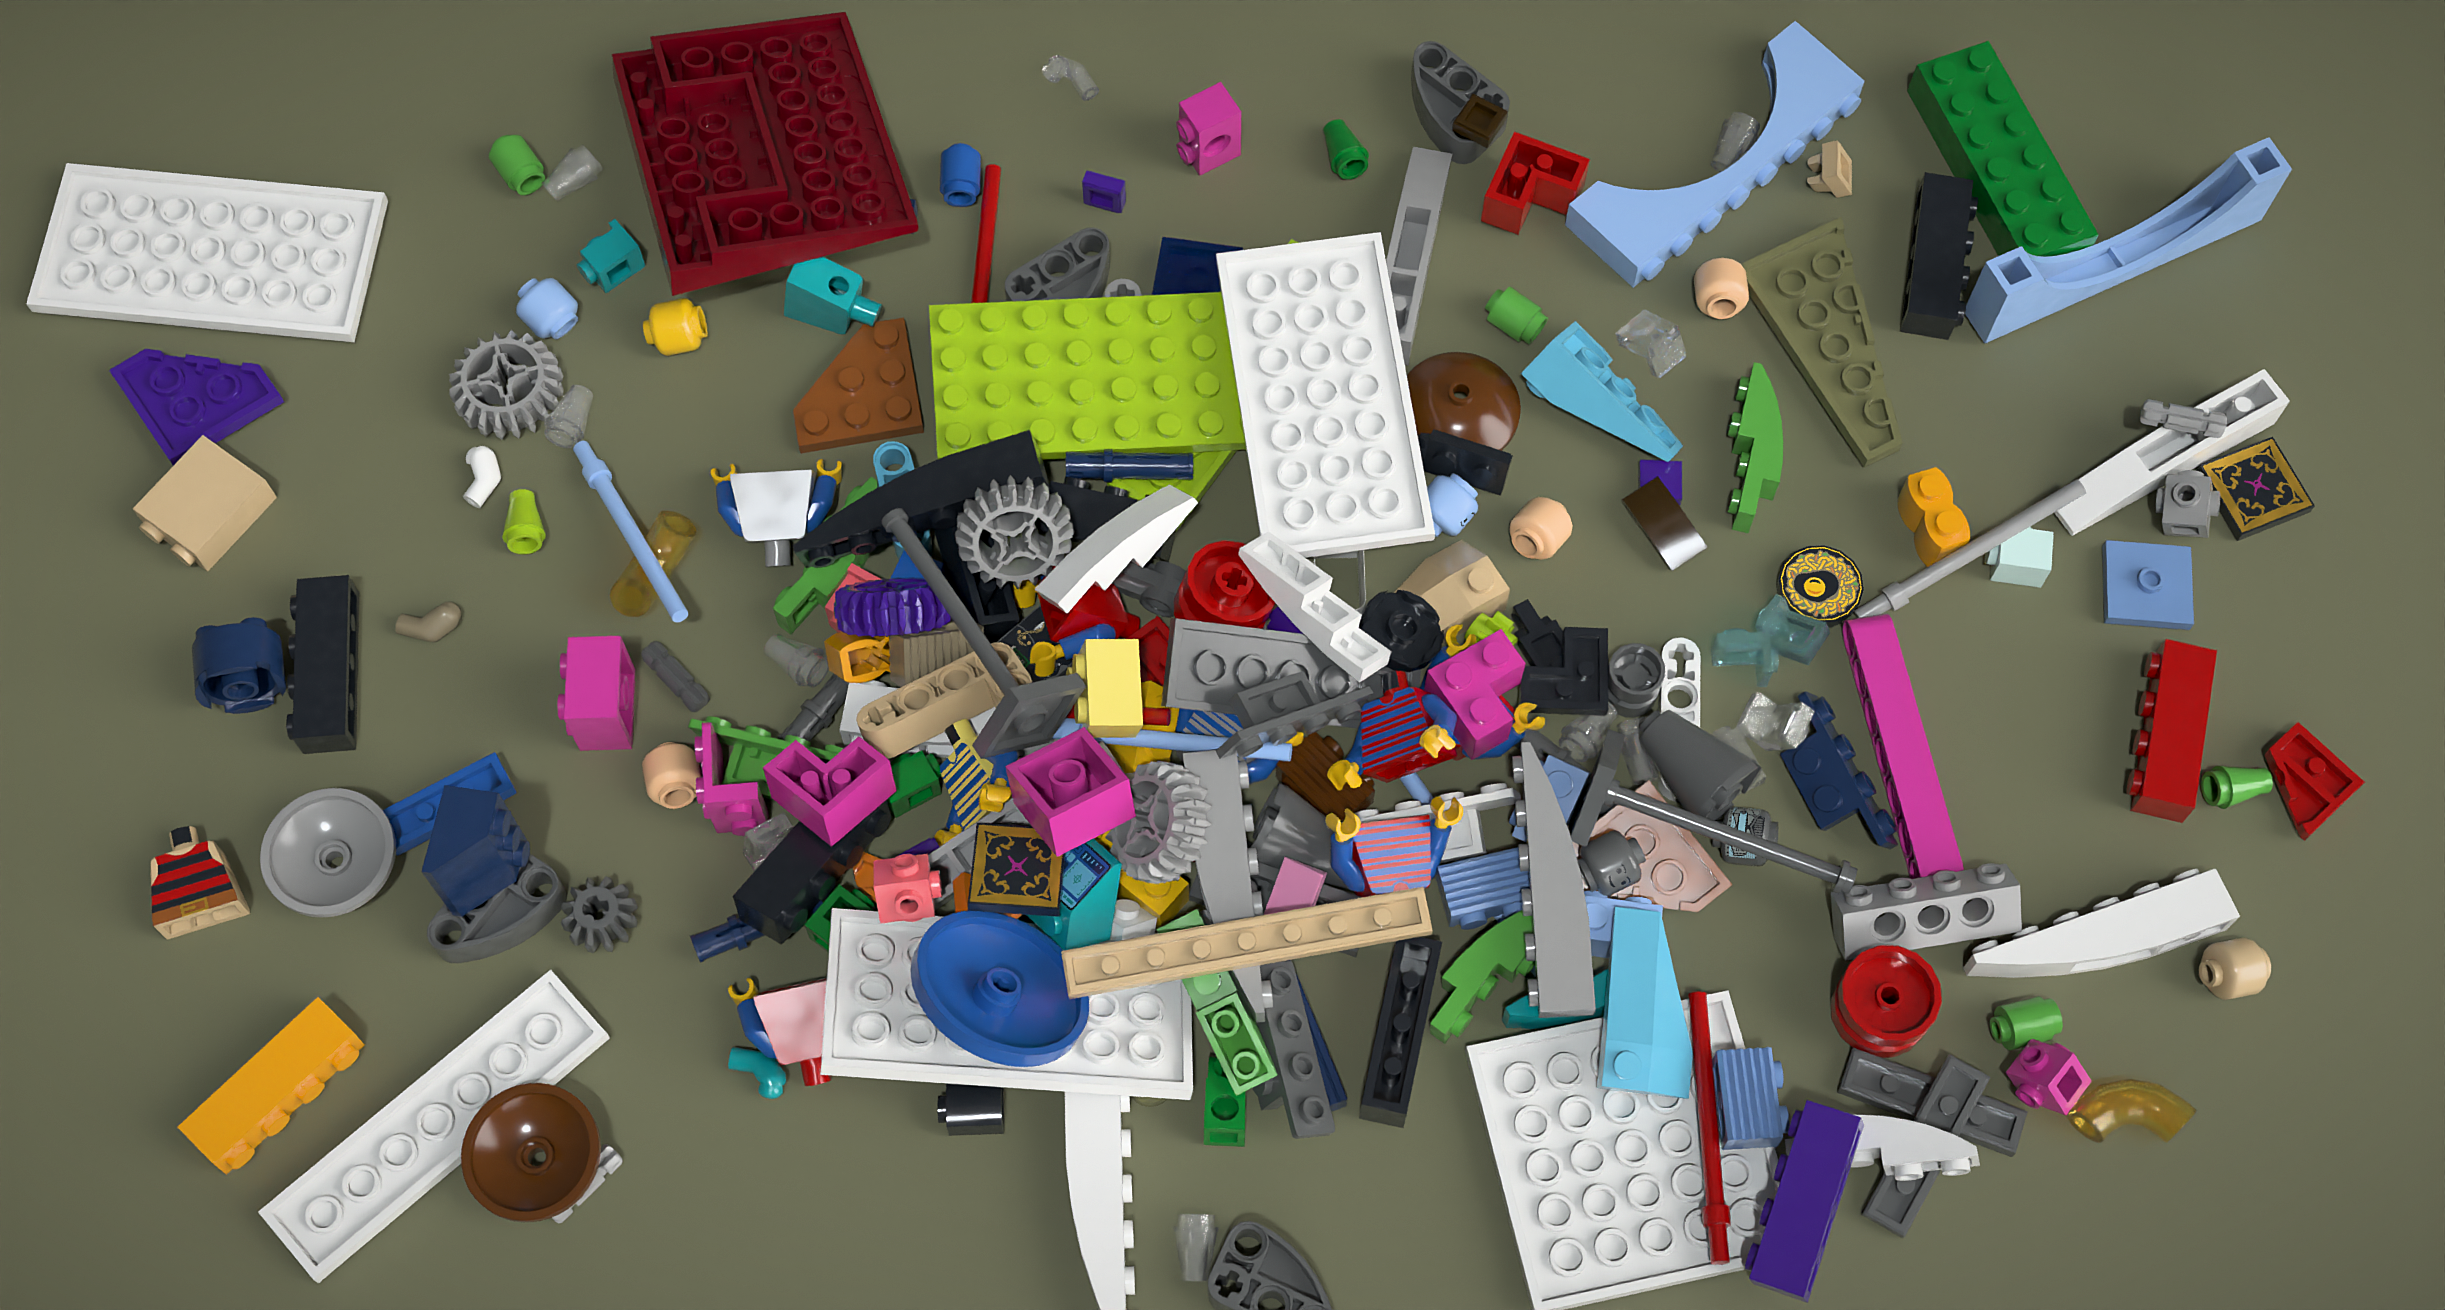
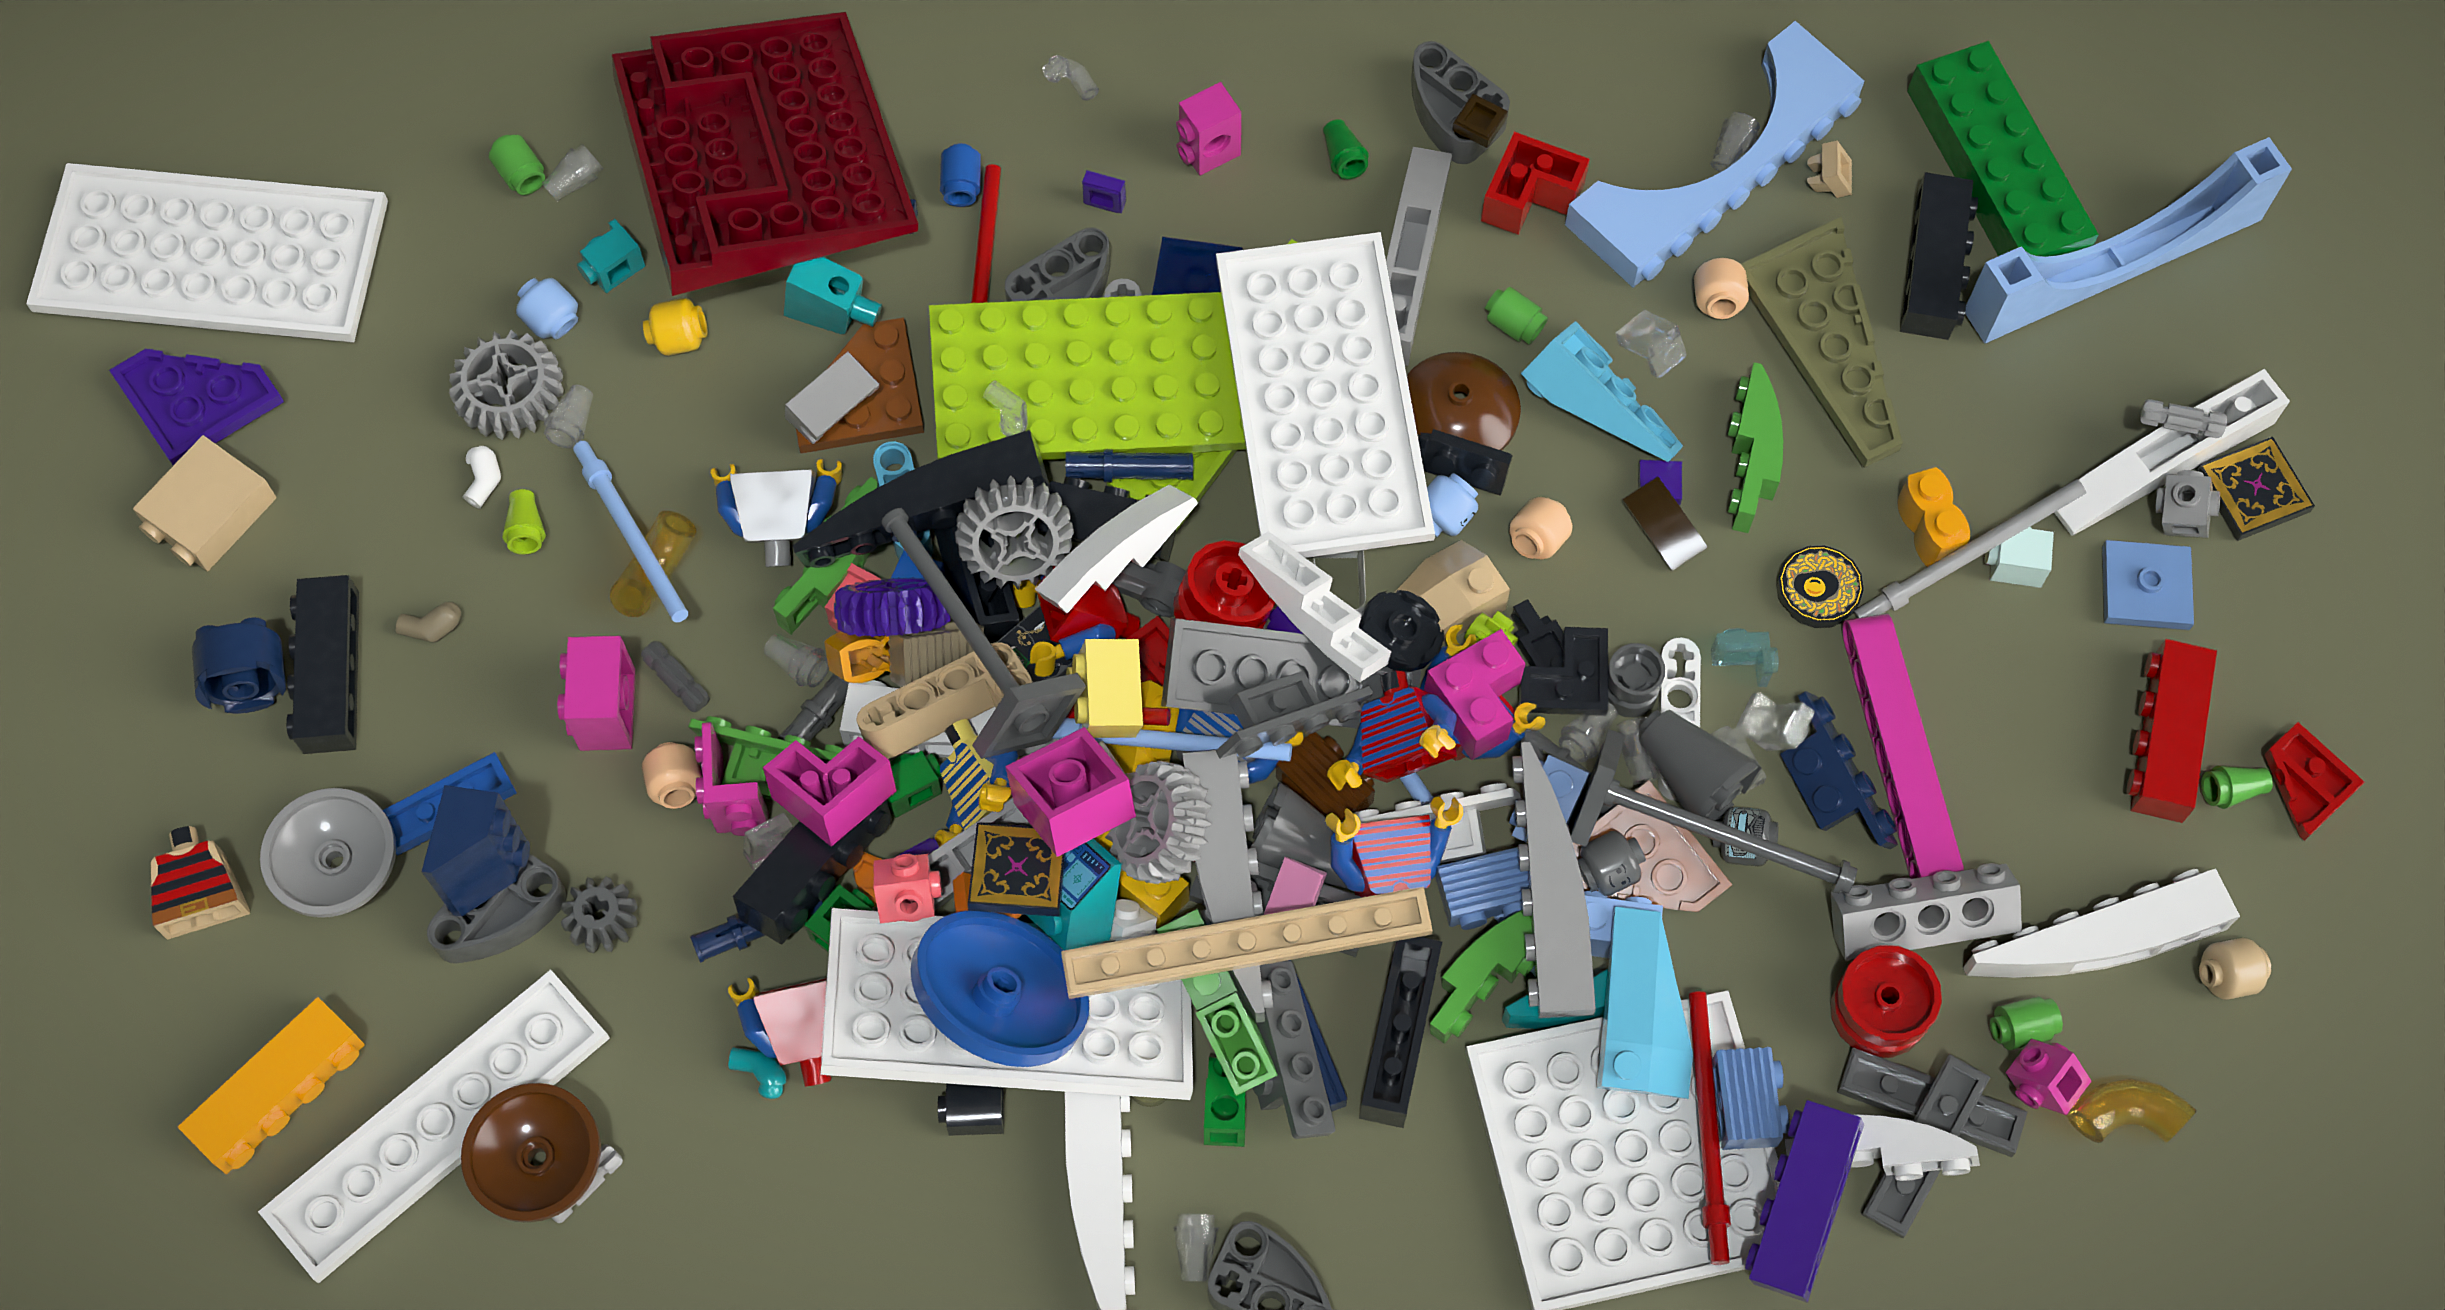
(829, 397): none -> light grey hinge
(1012, 408): none -> clear arm
(1790, 632): clear light blue bracket -> none

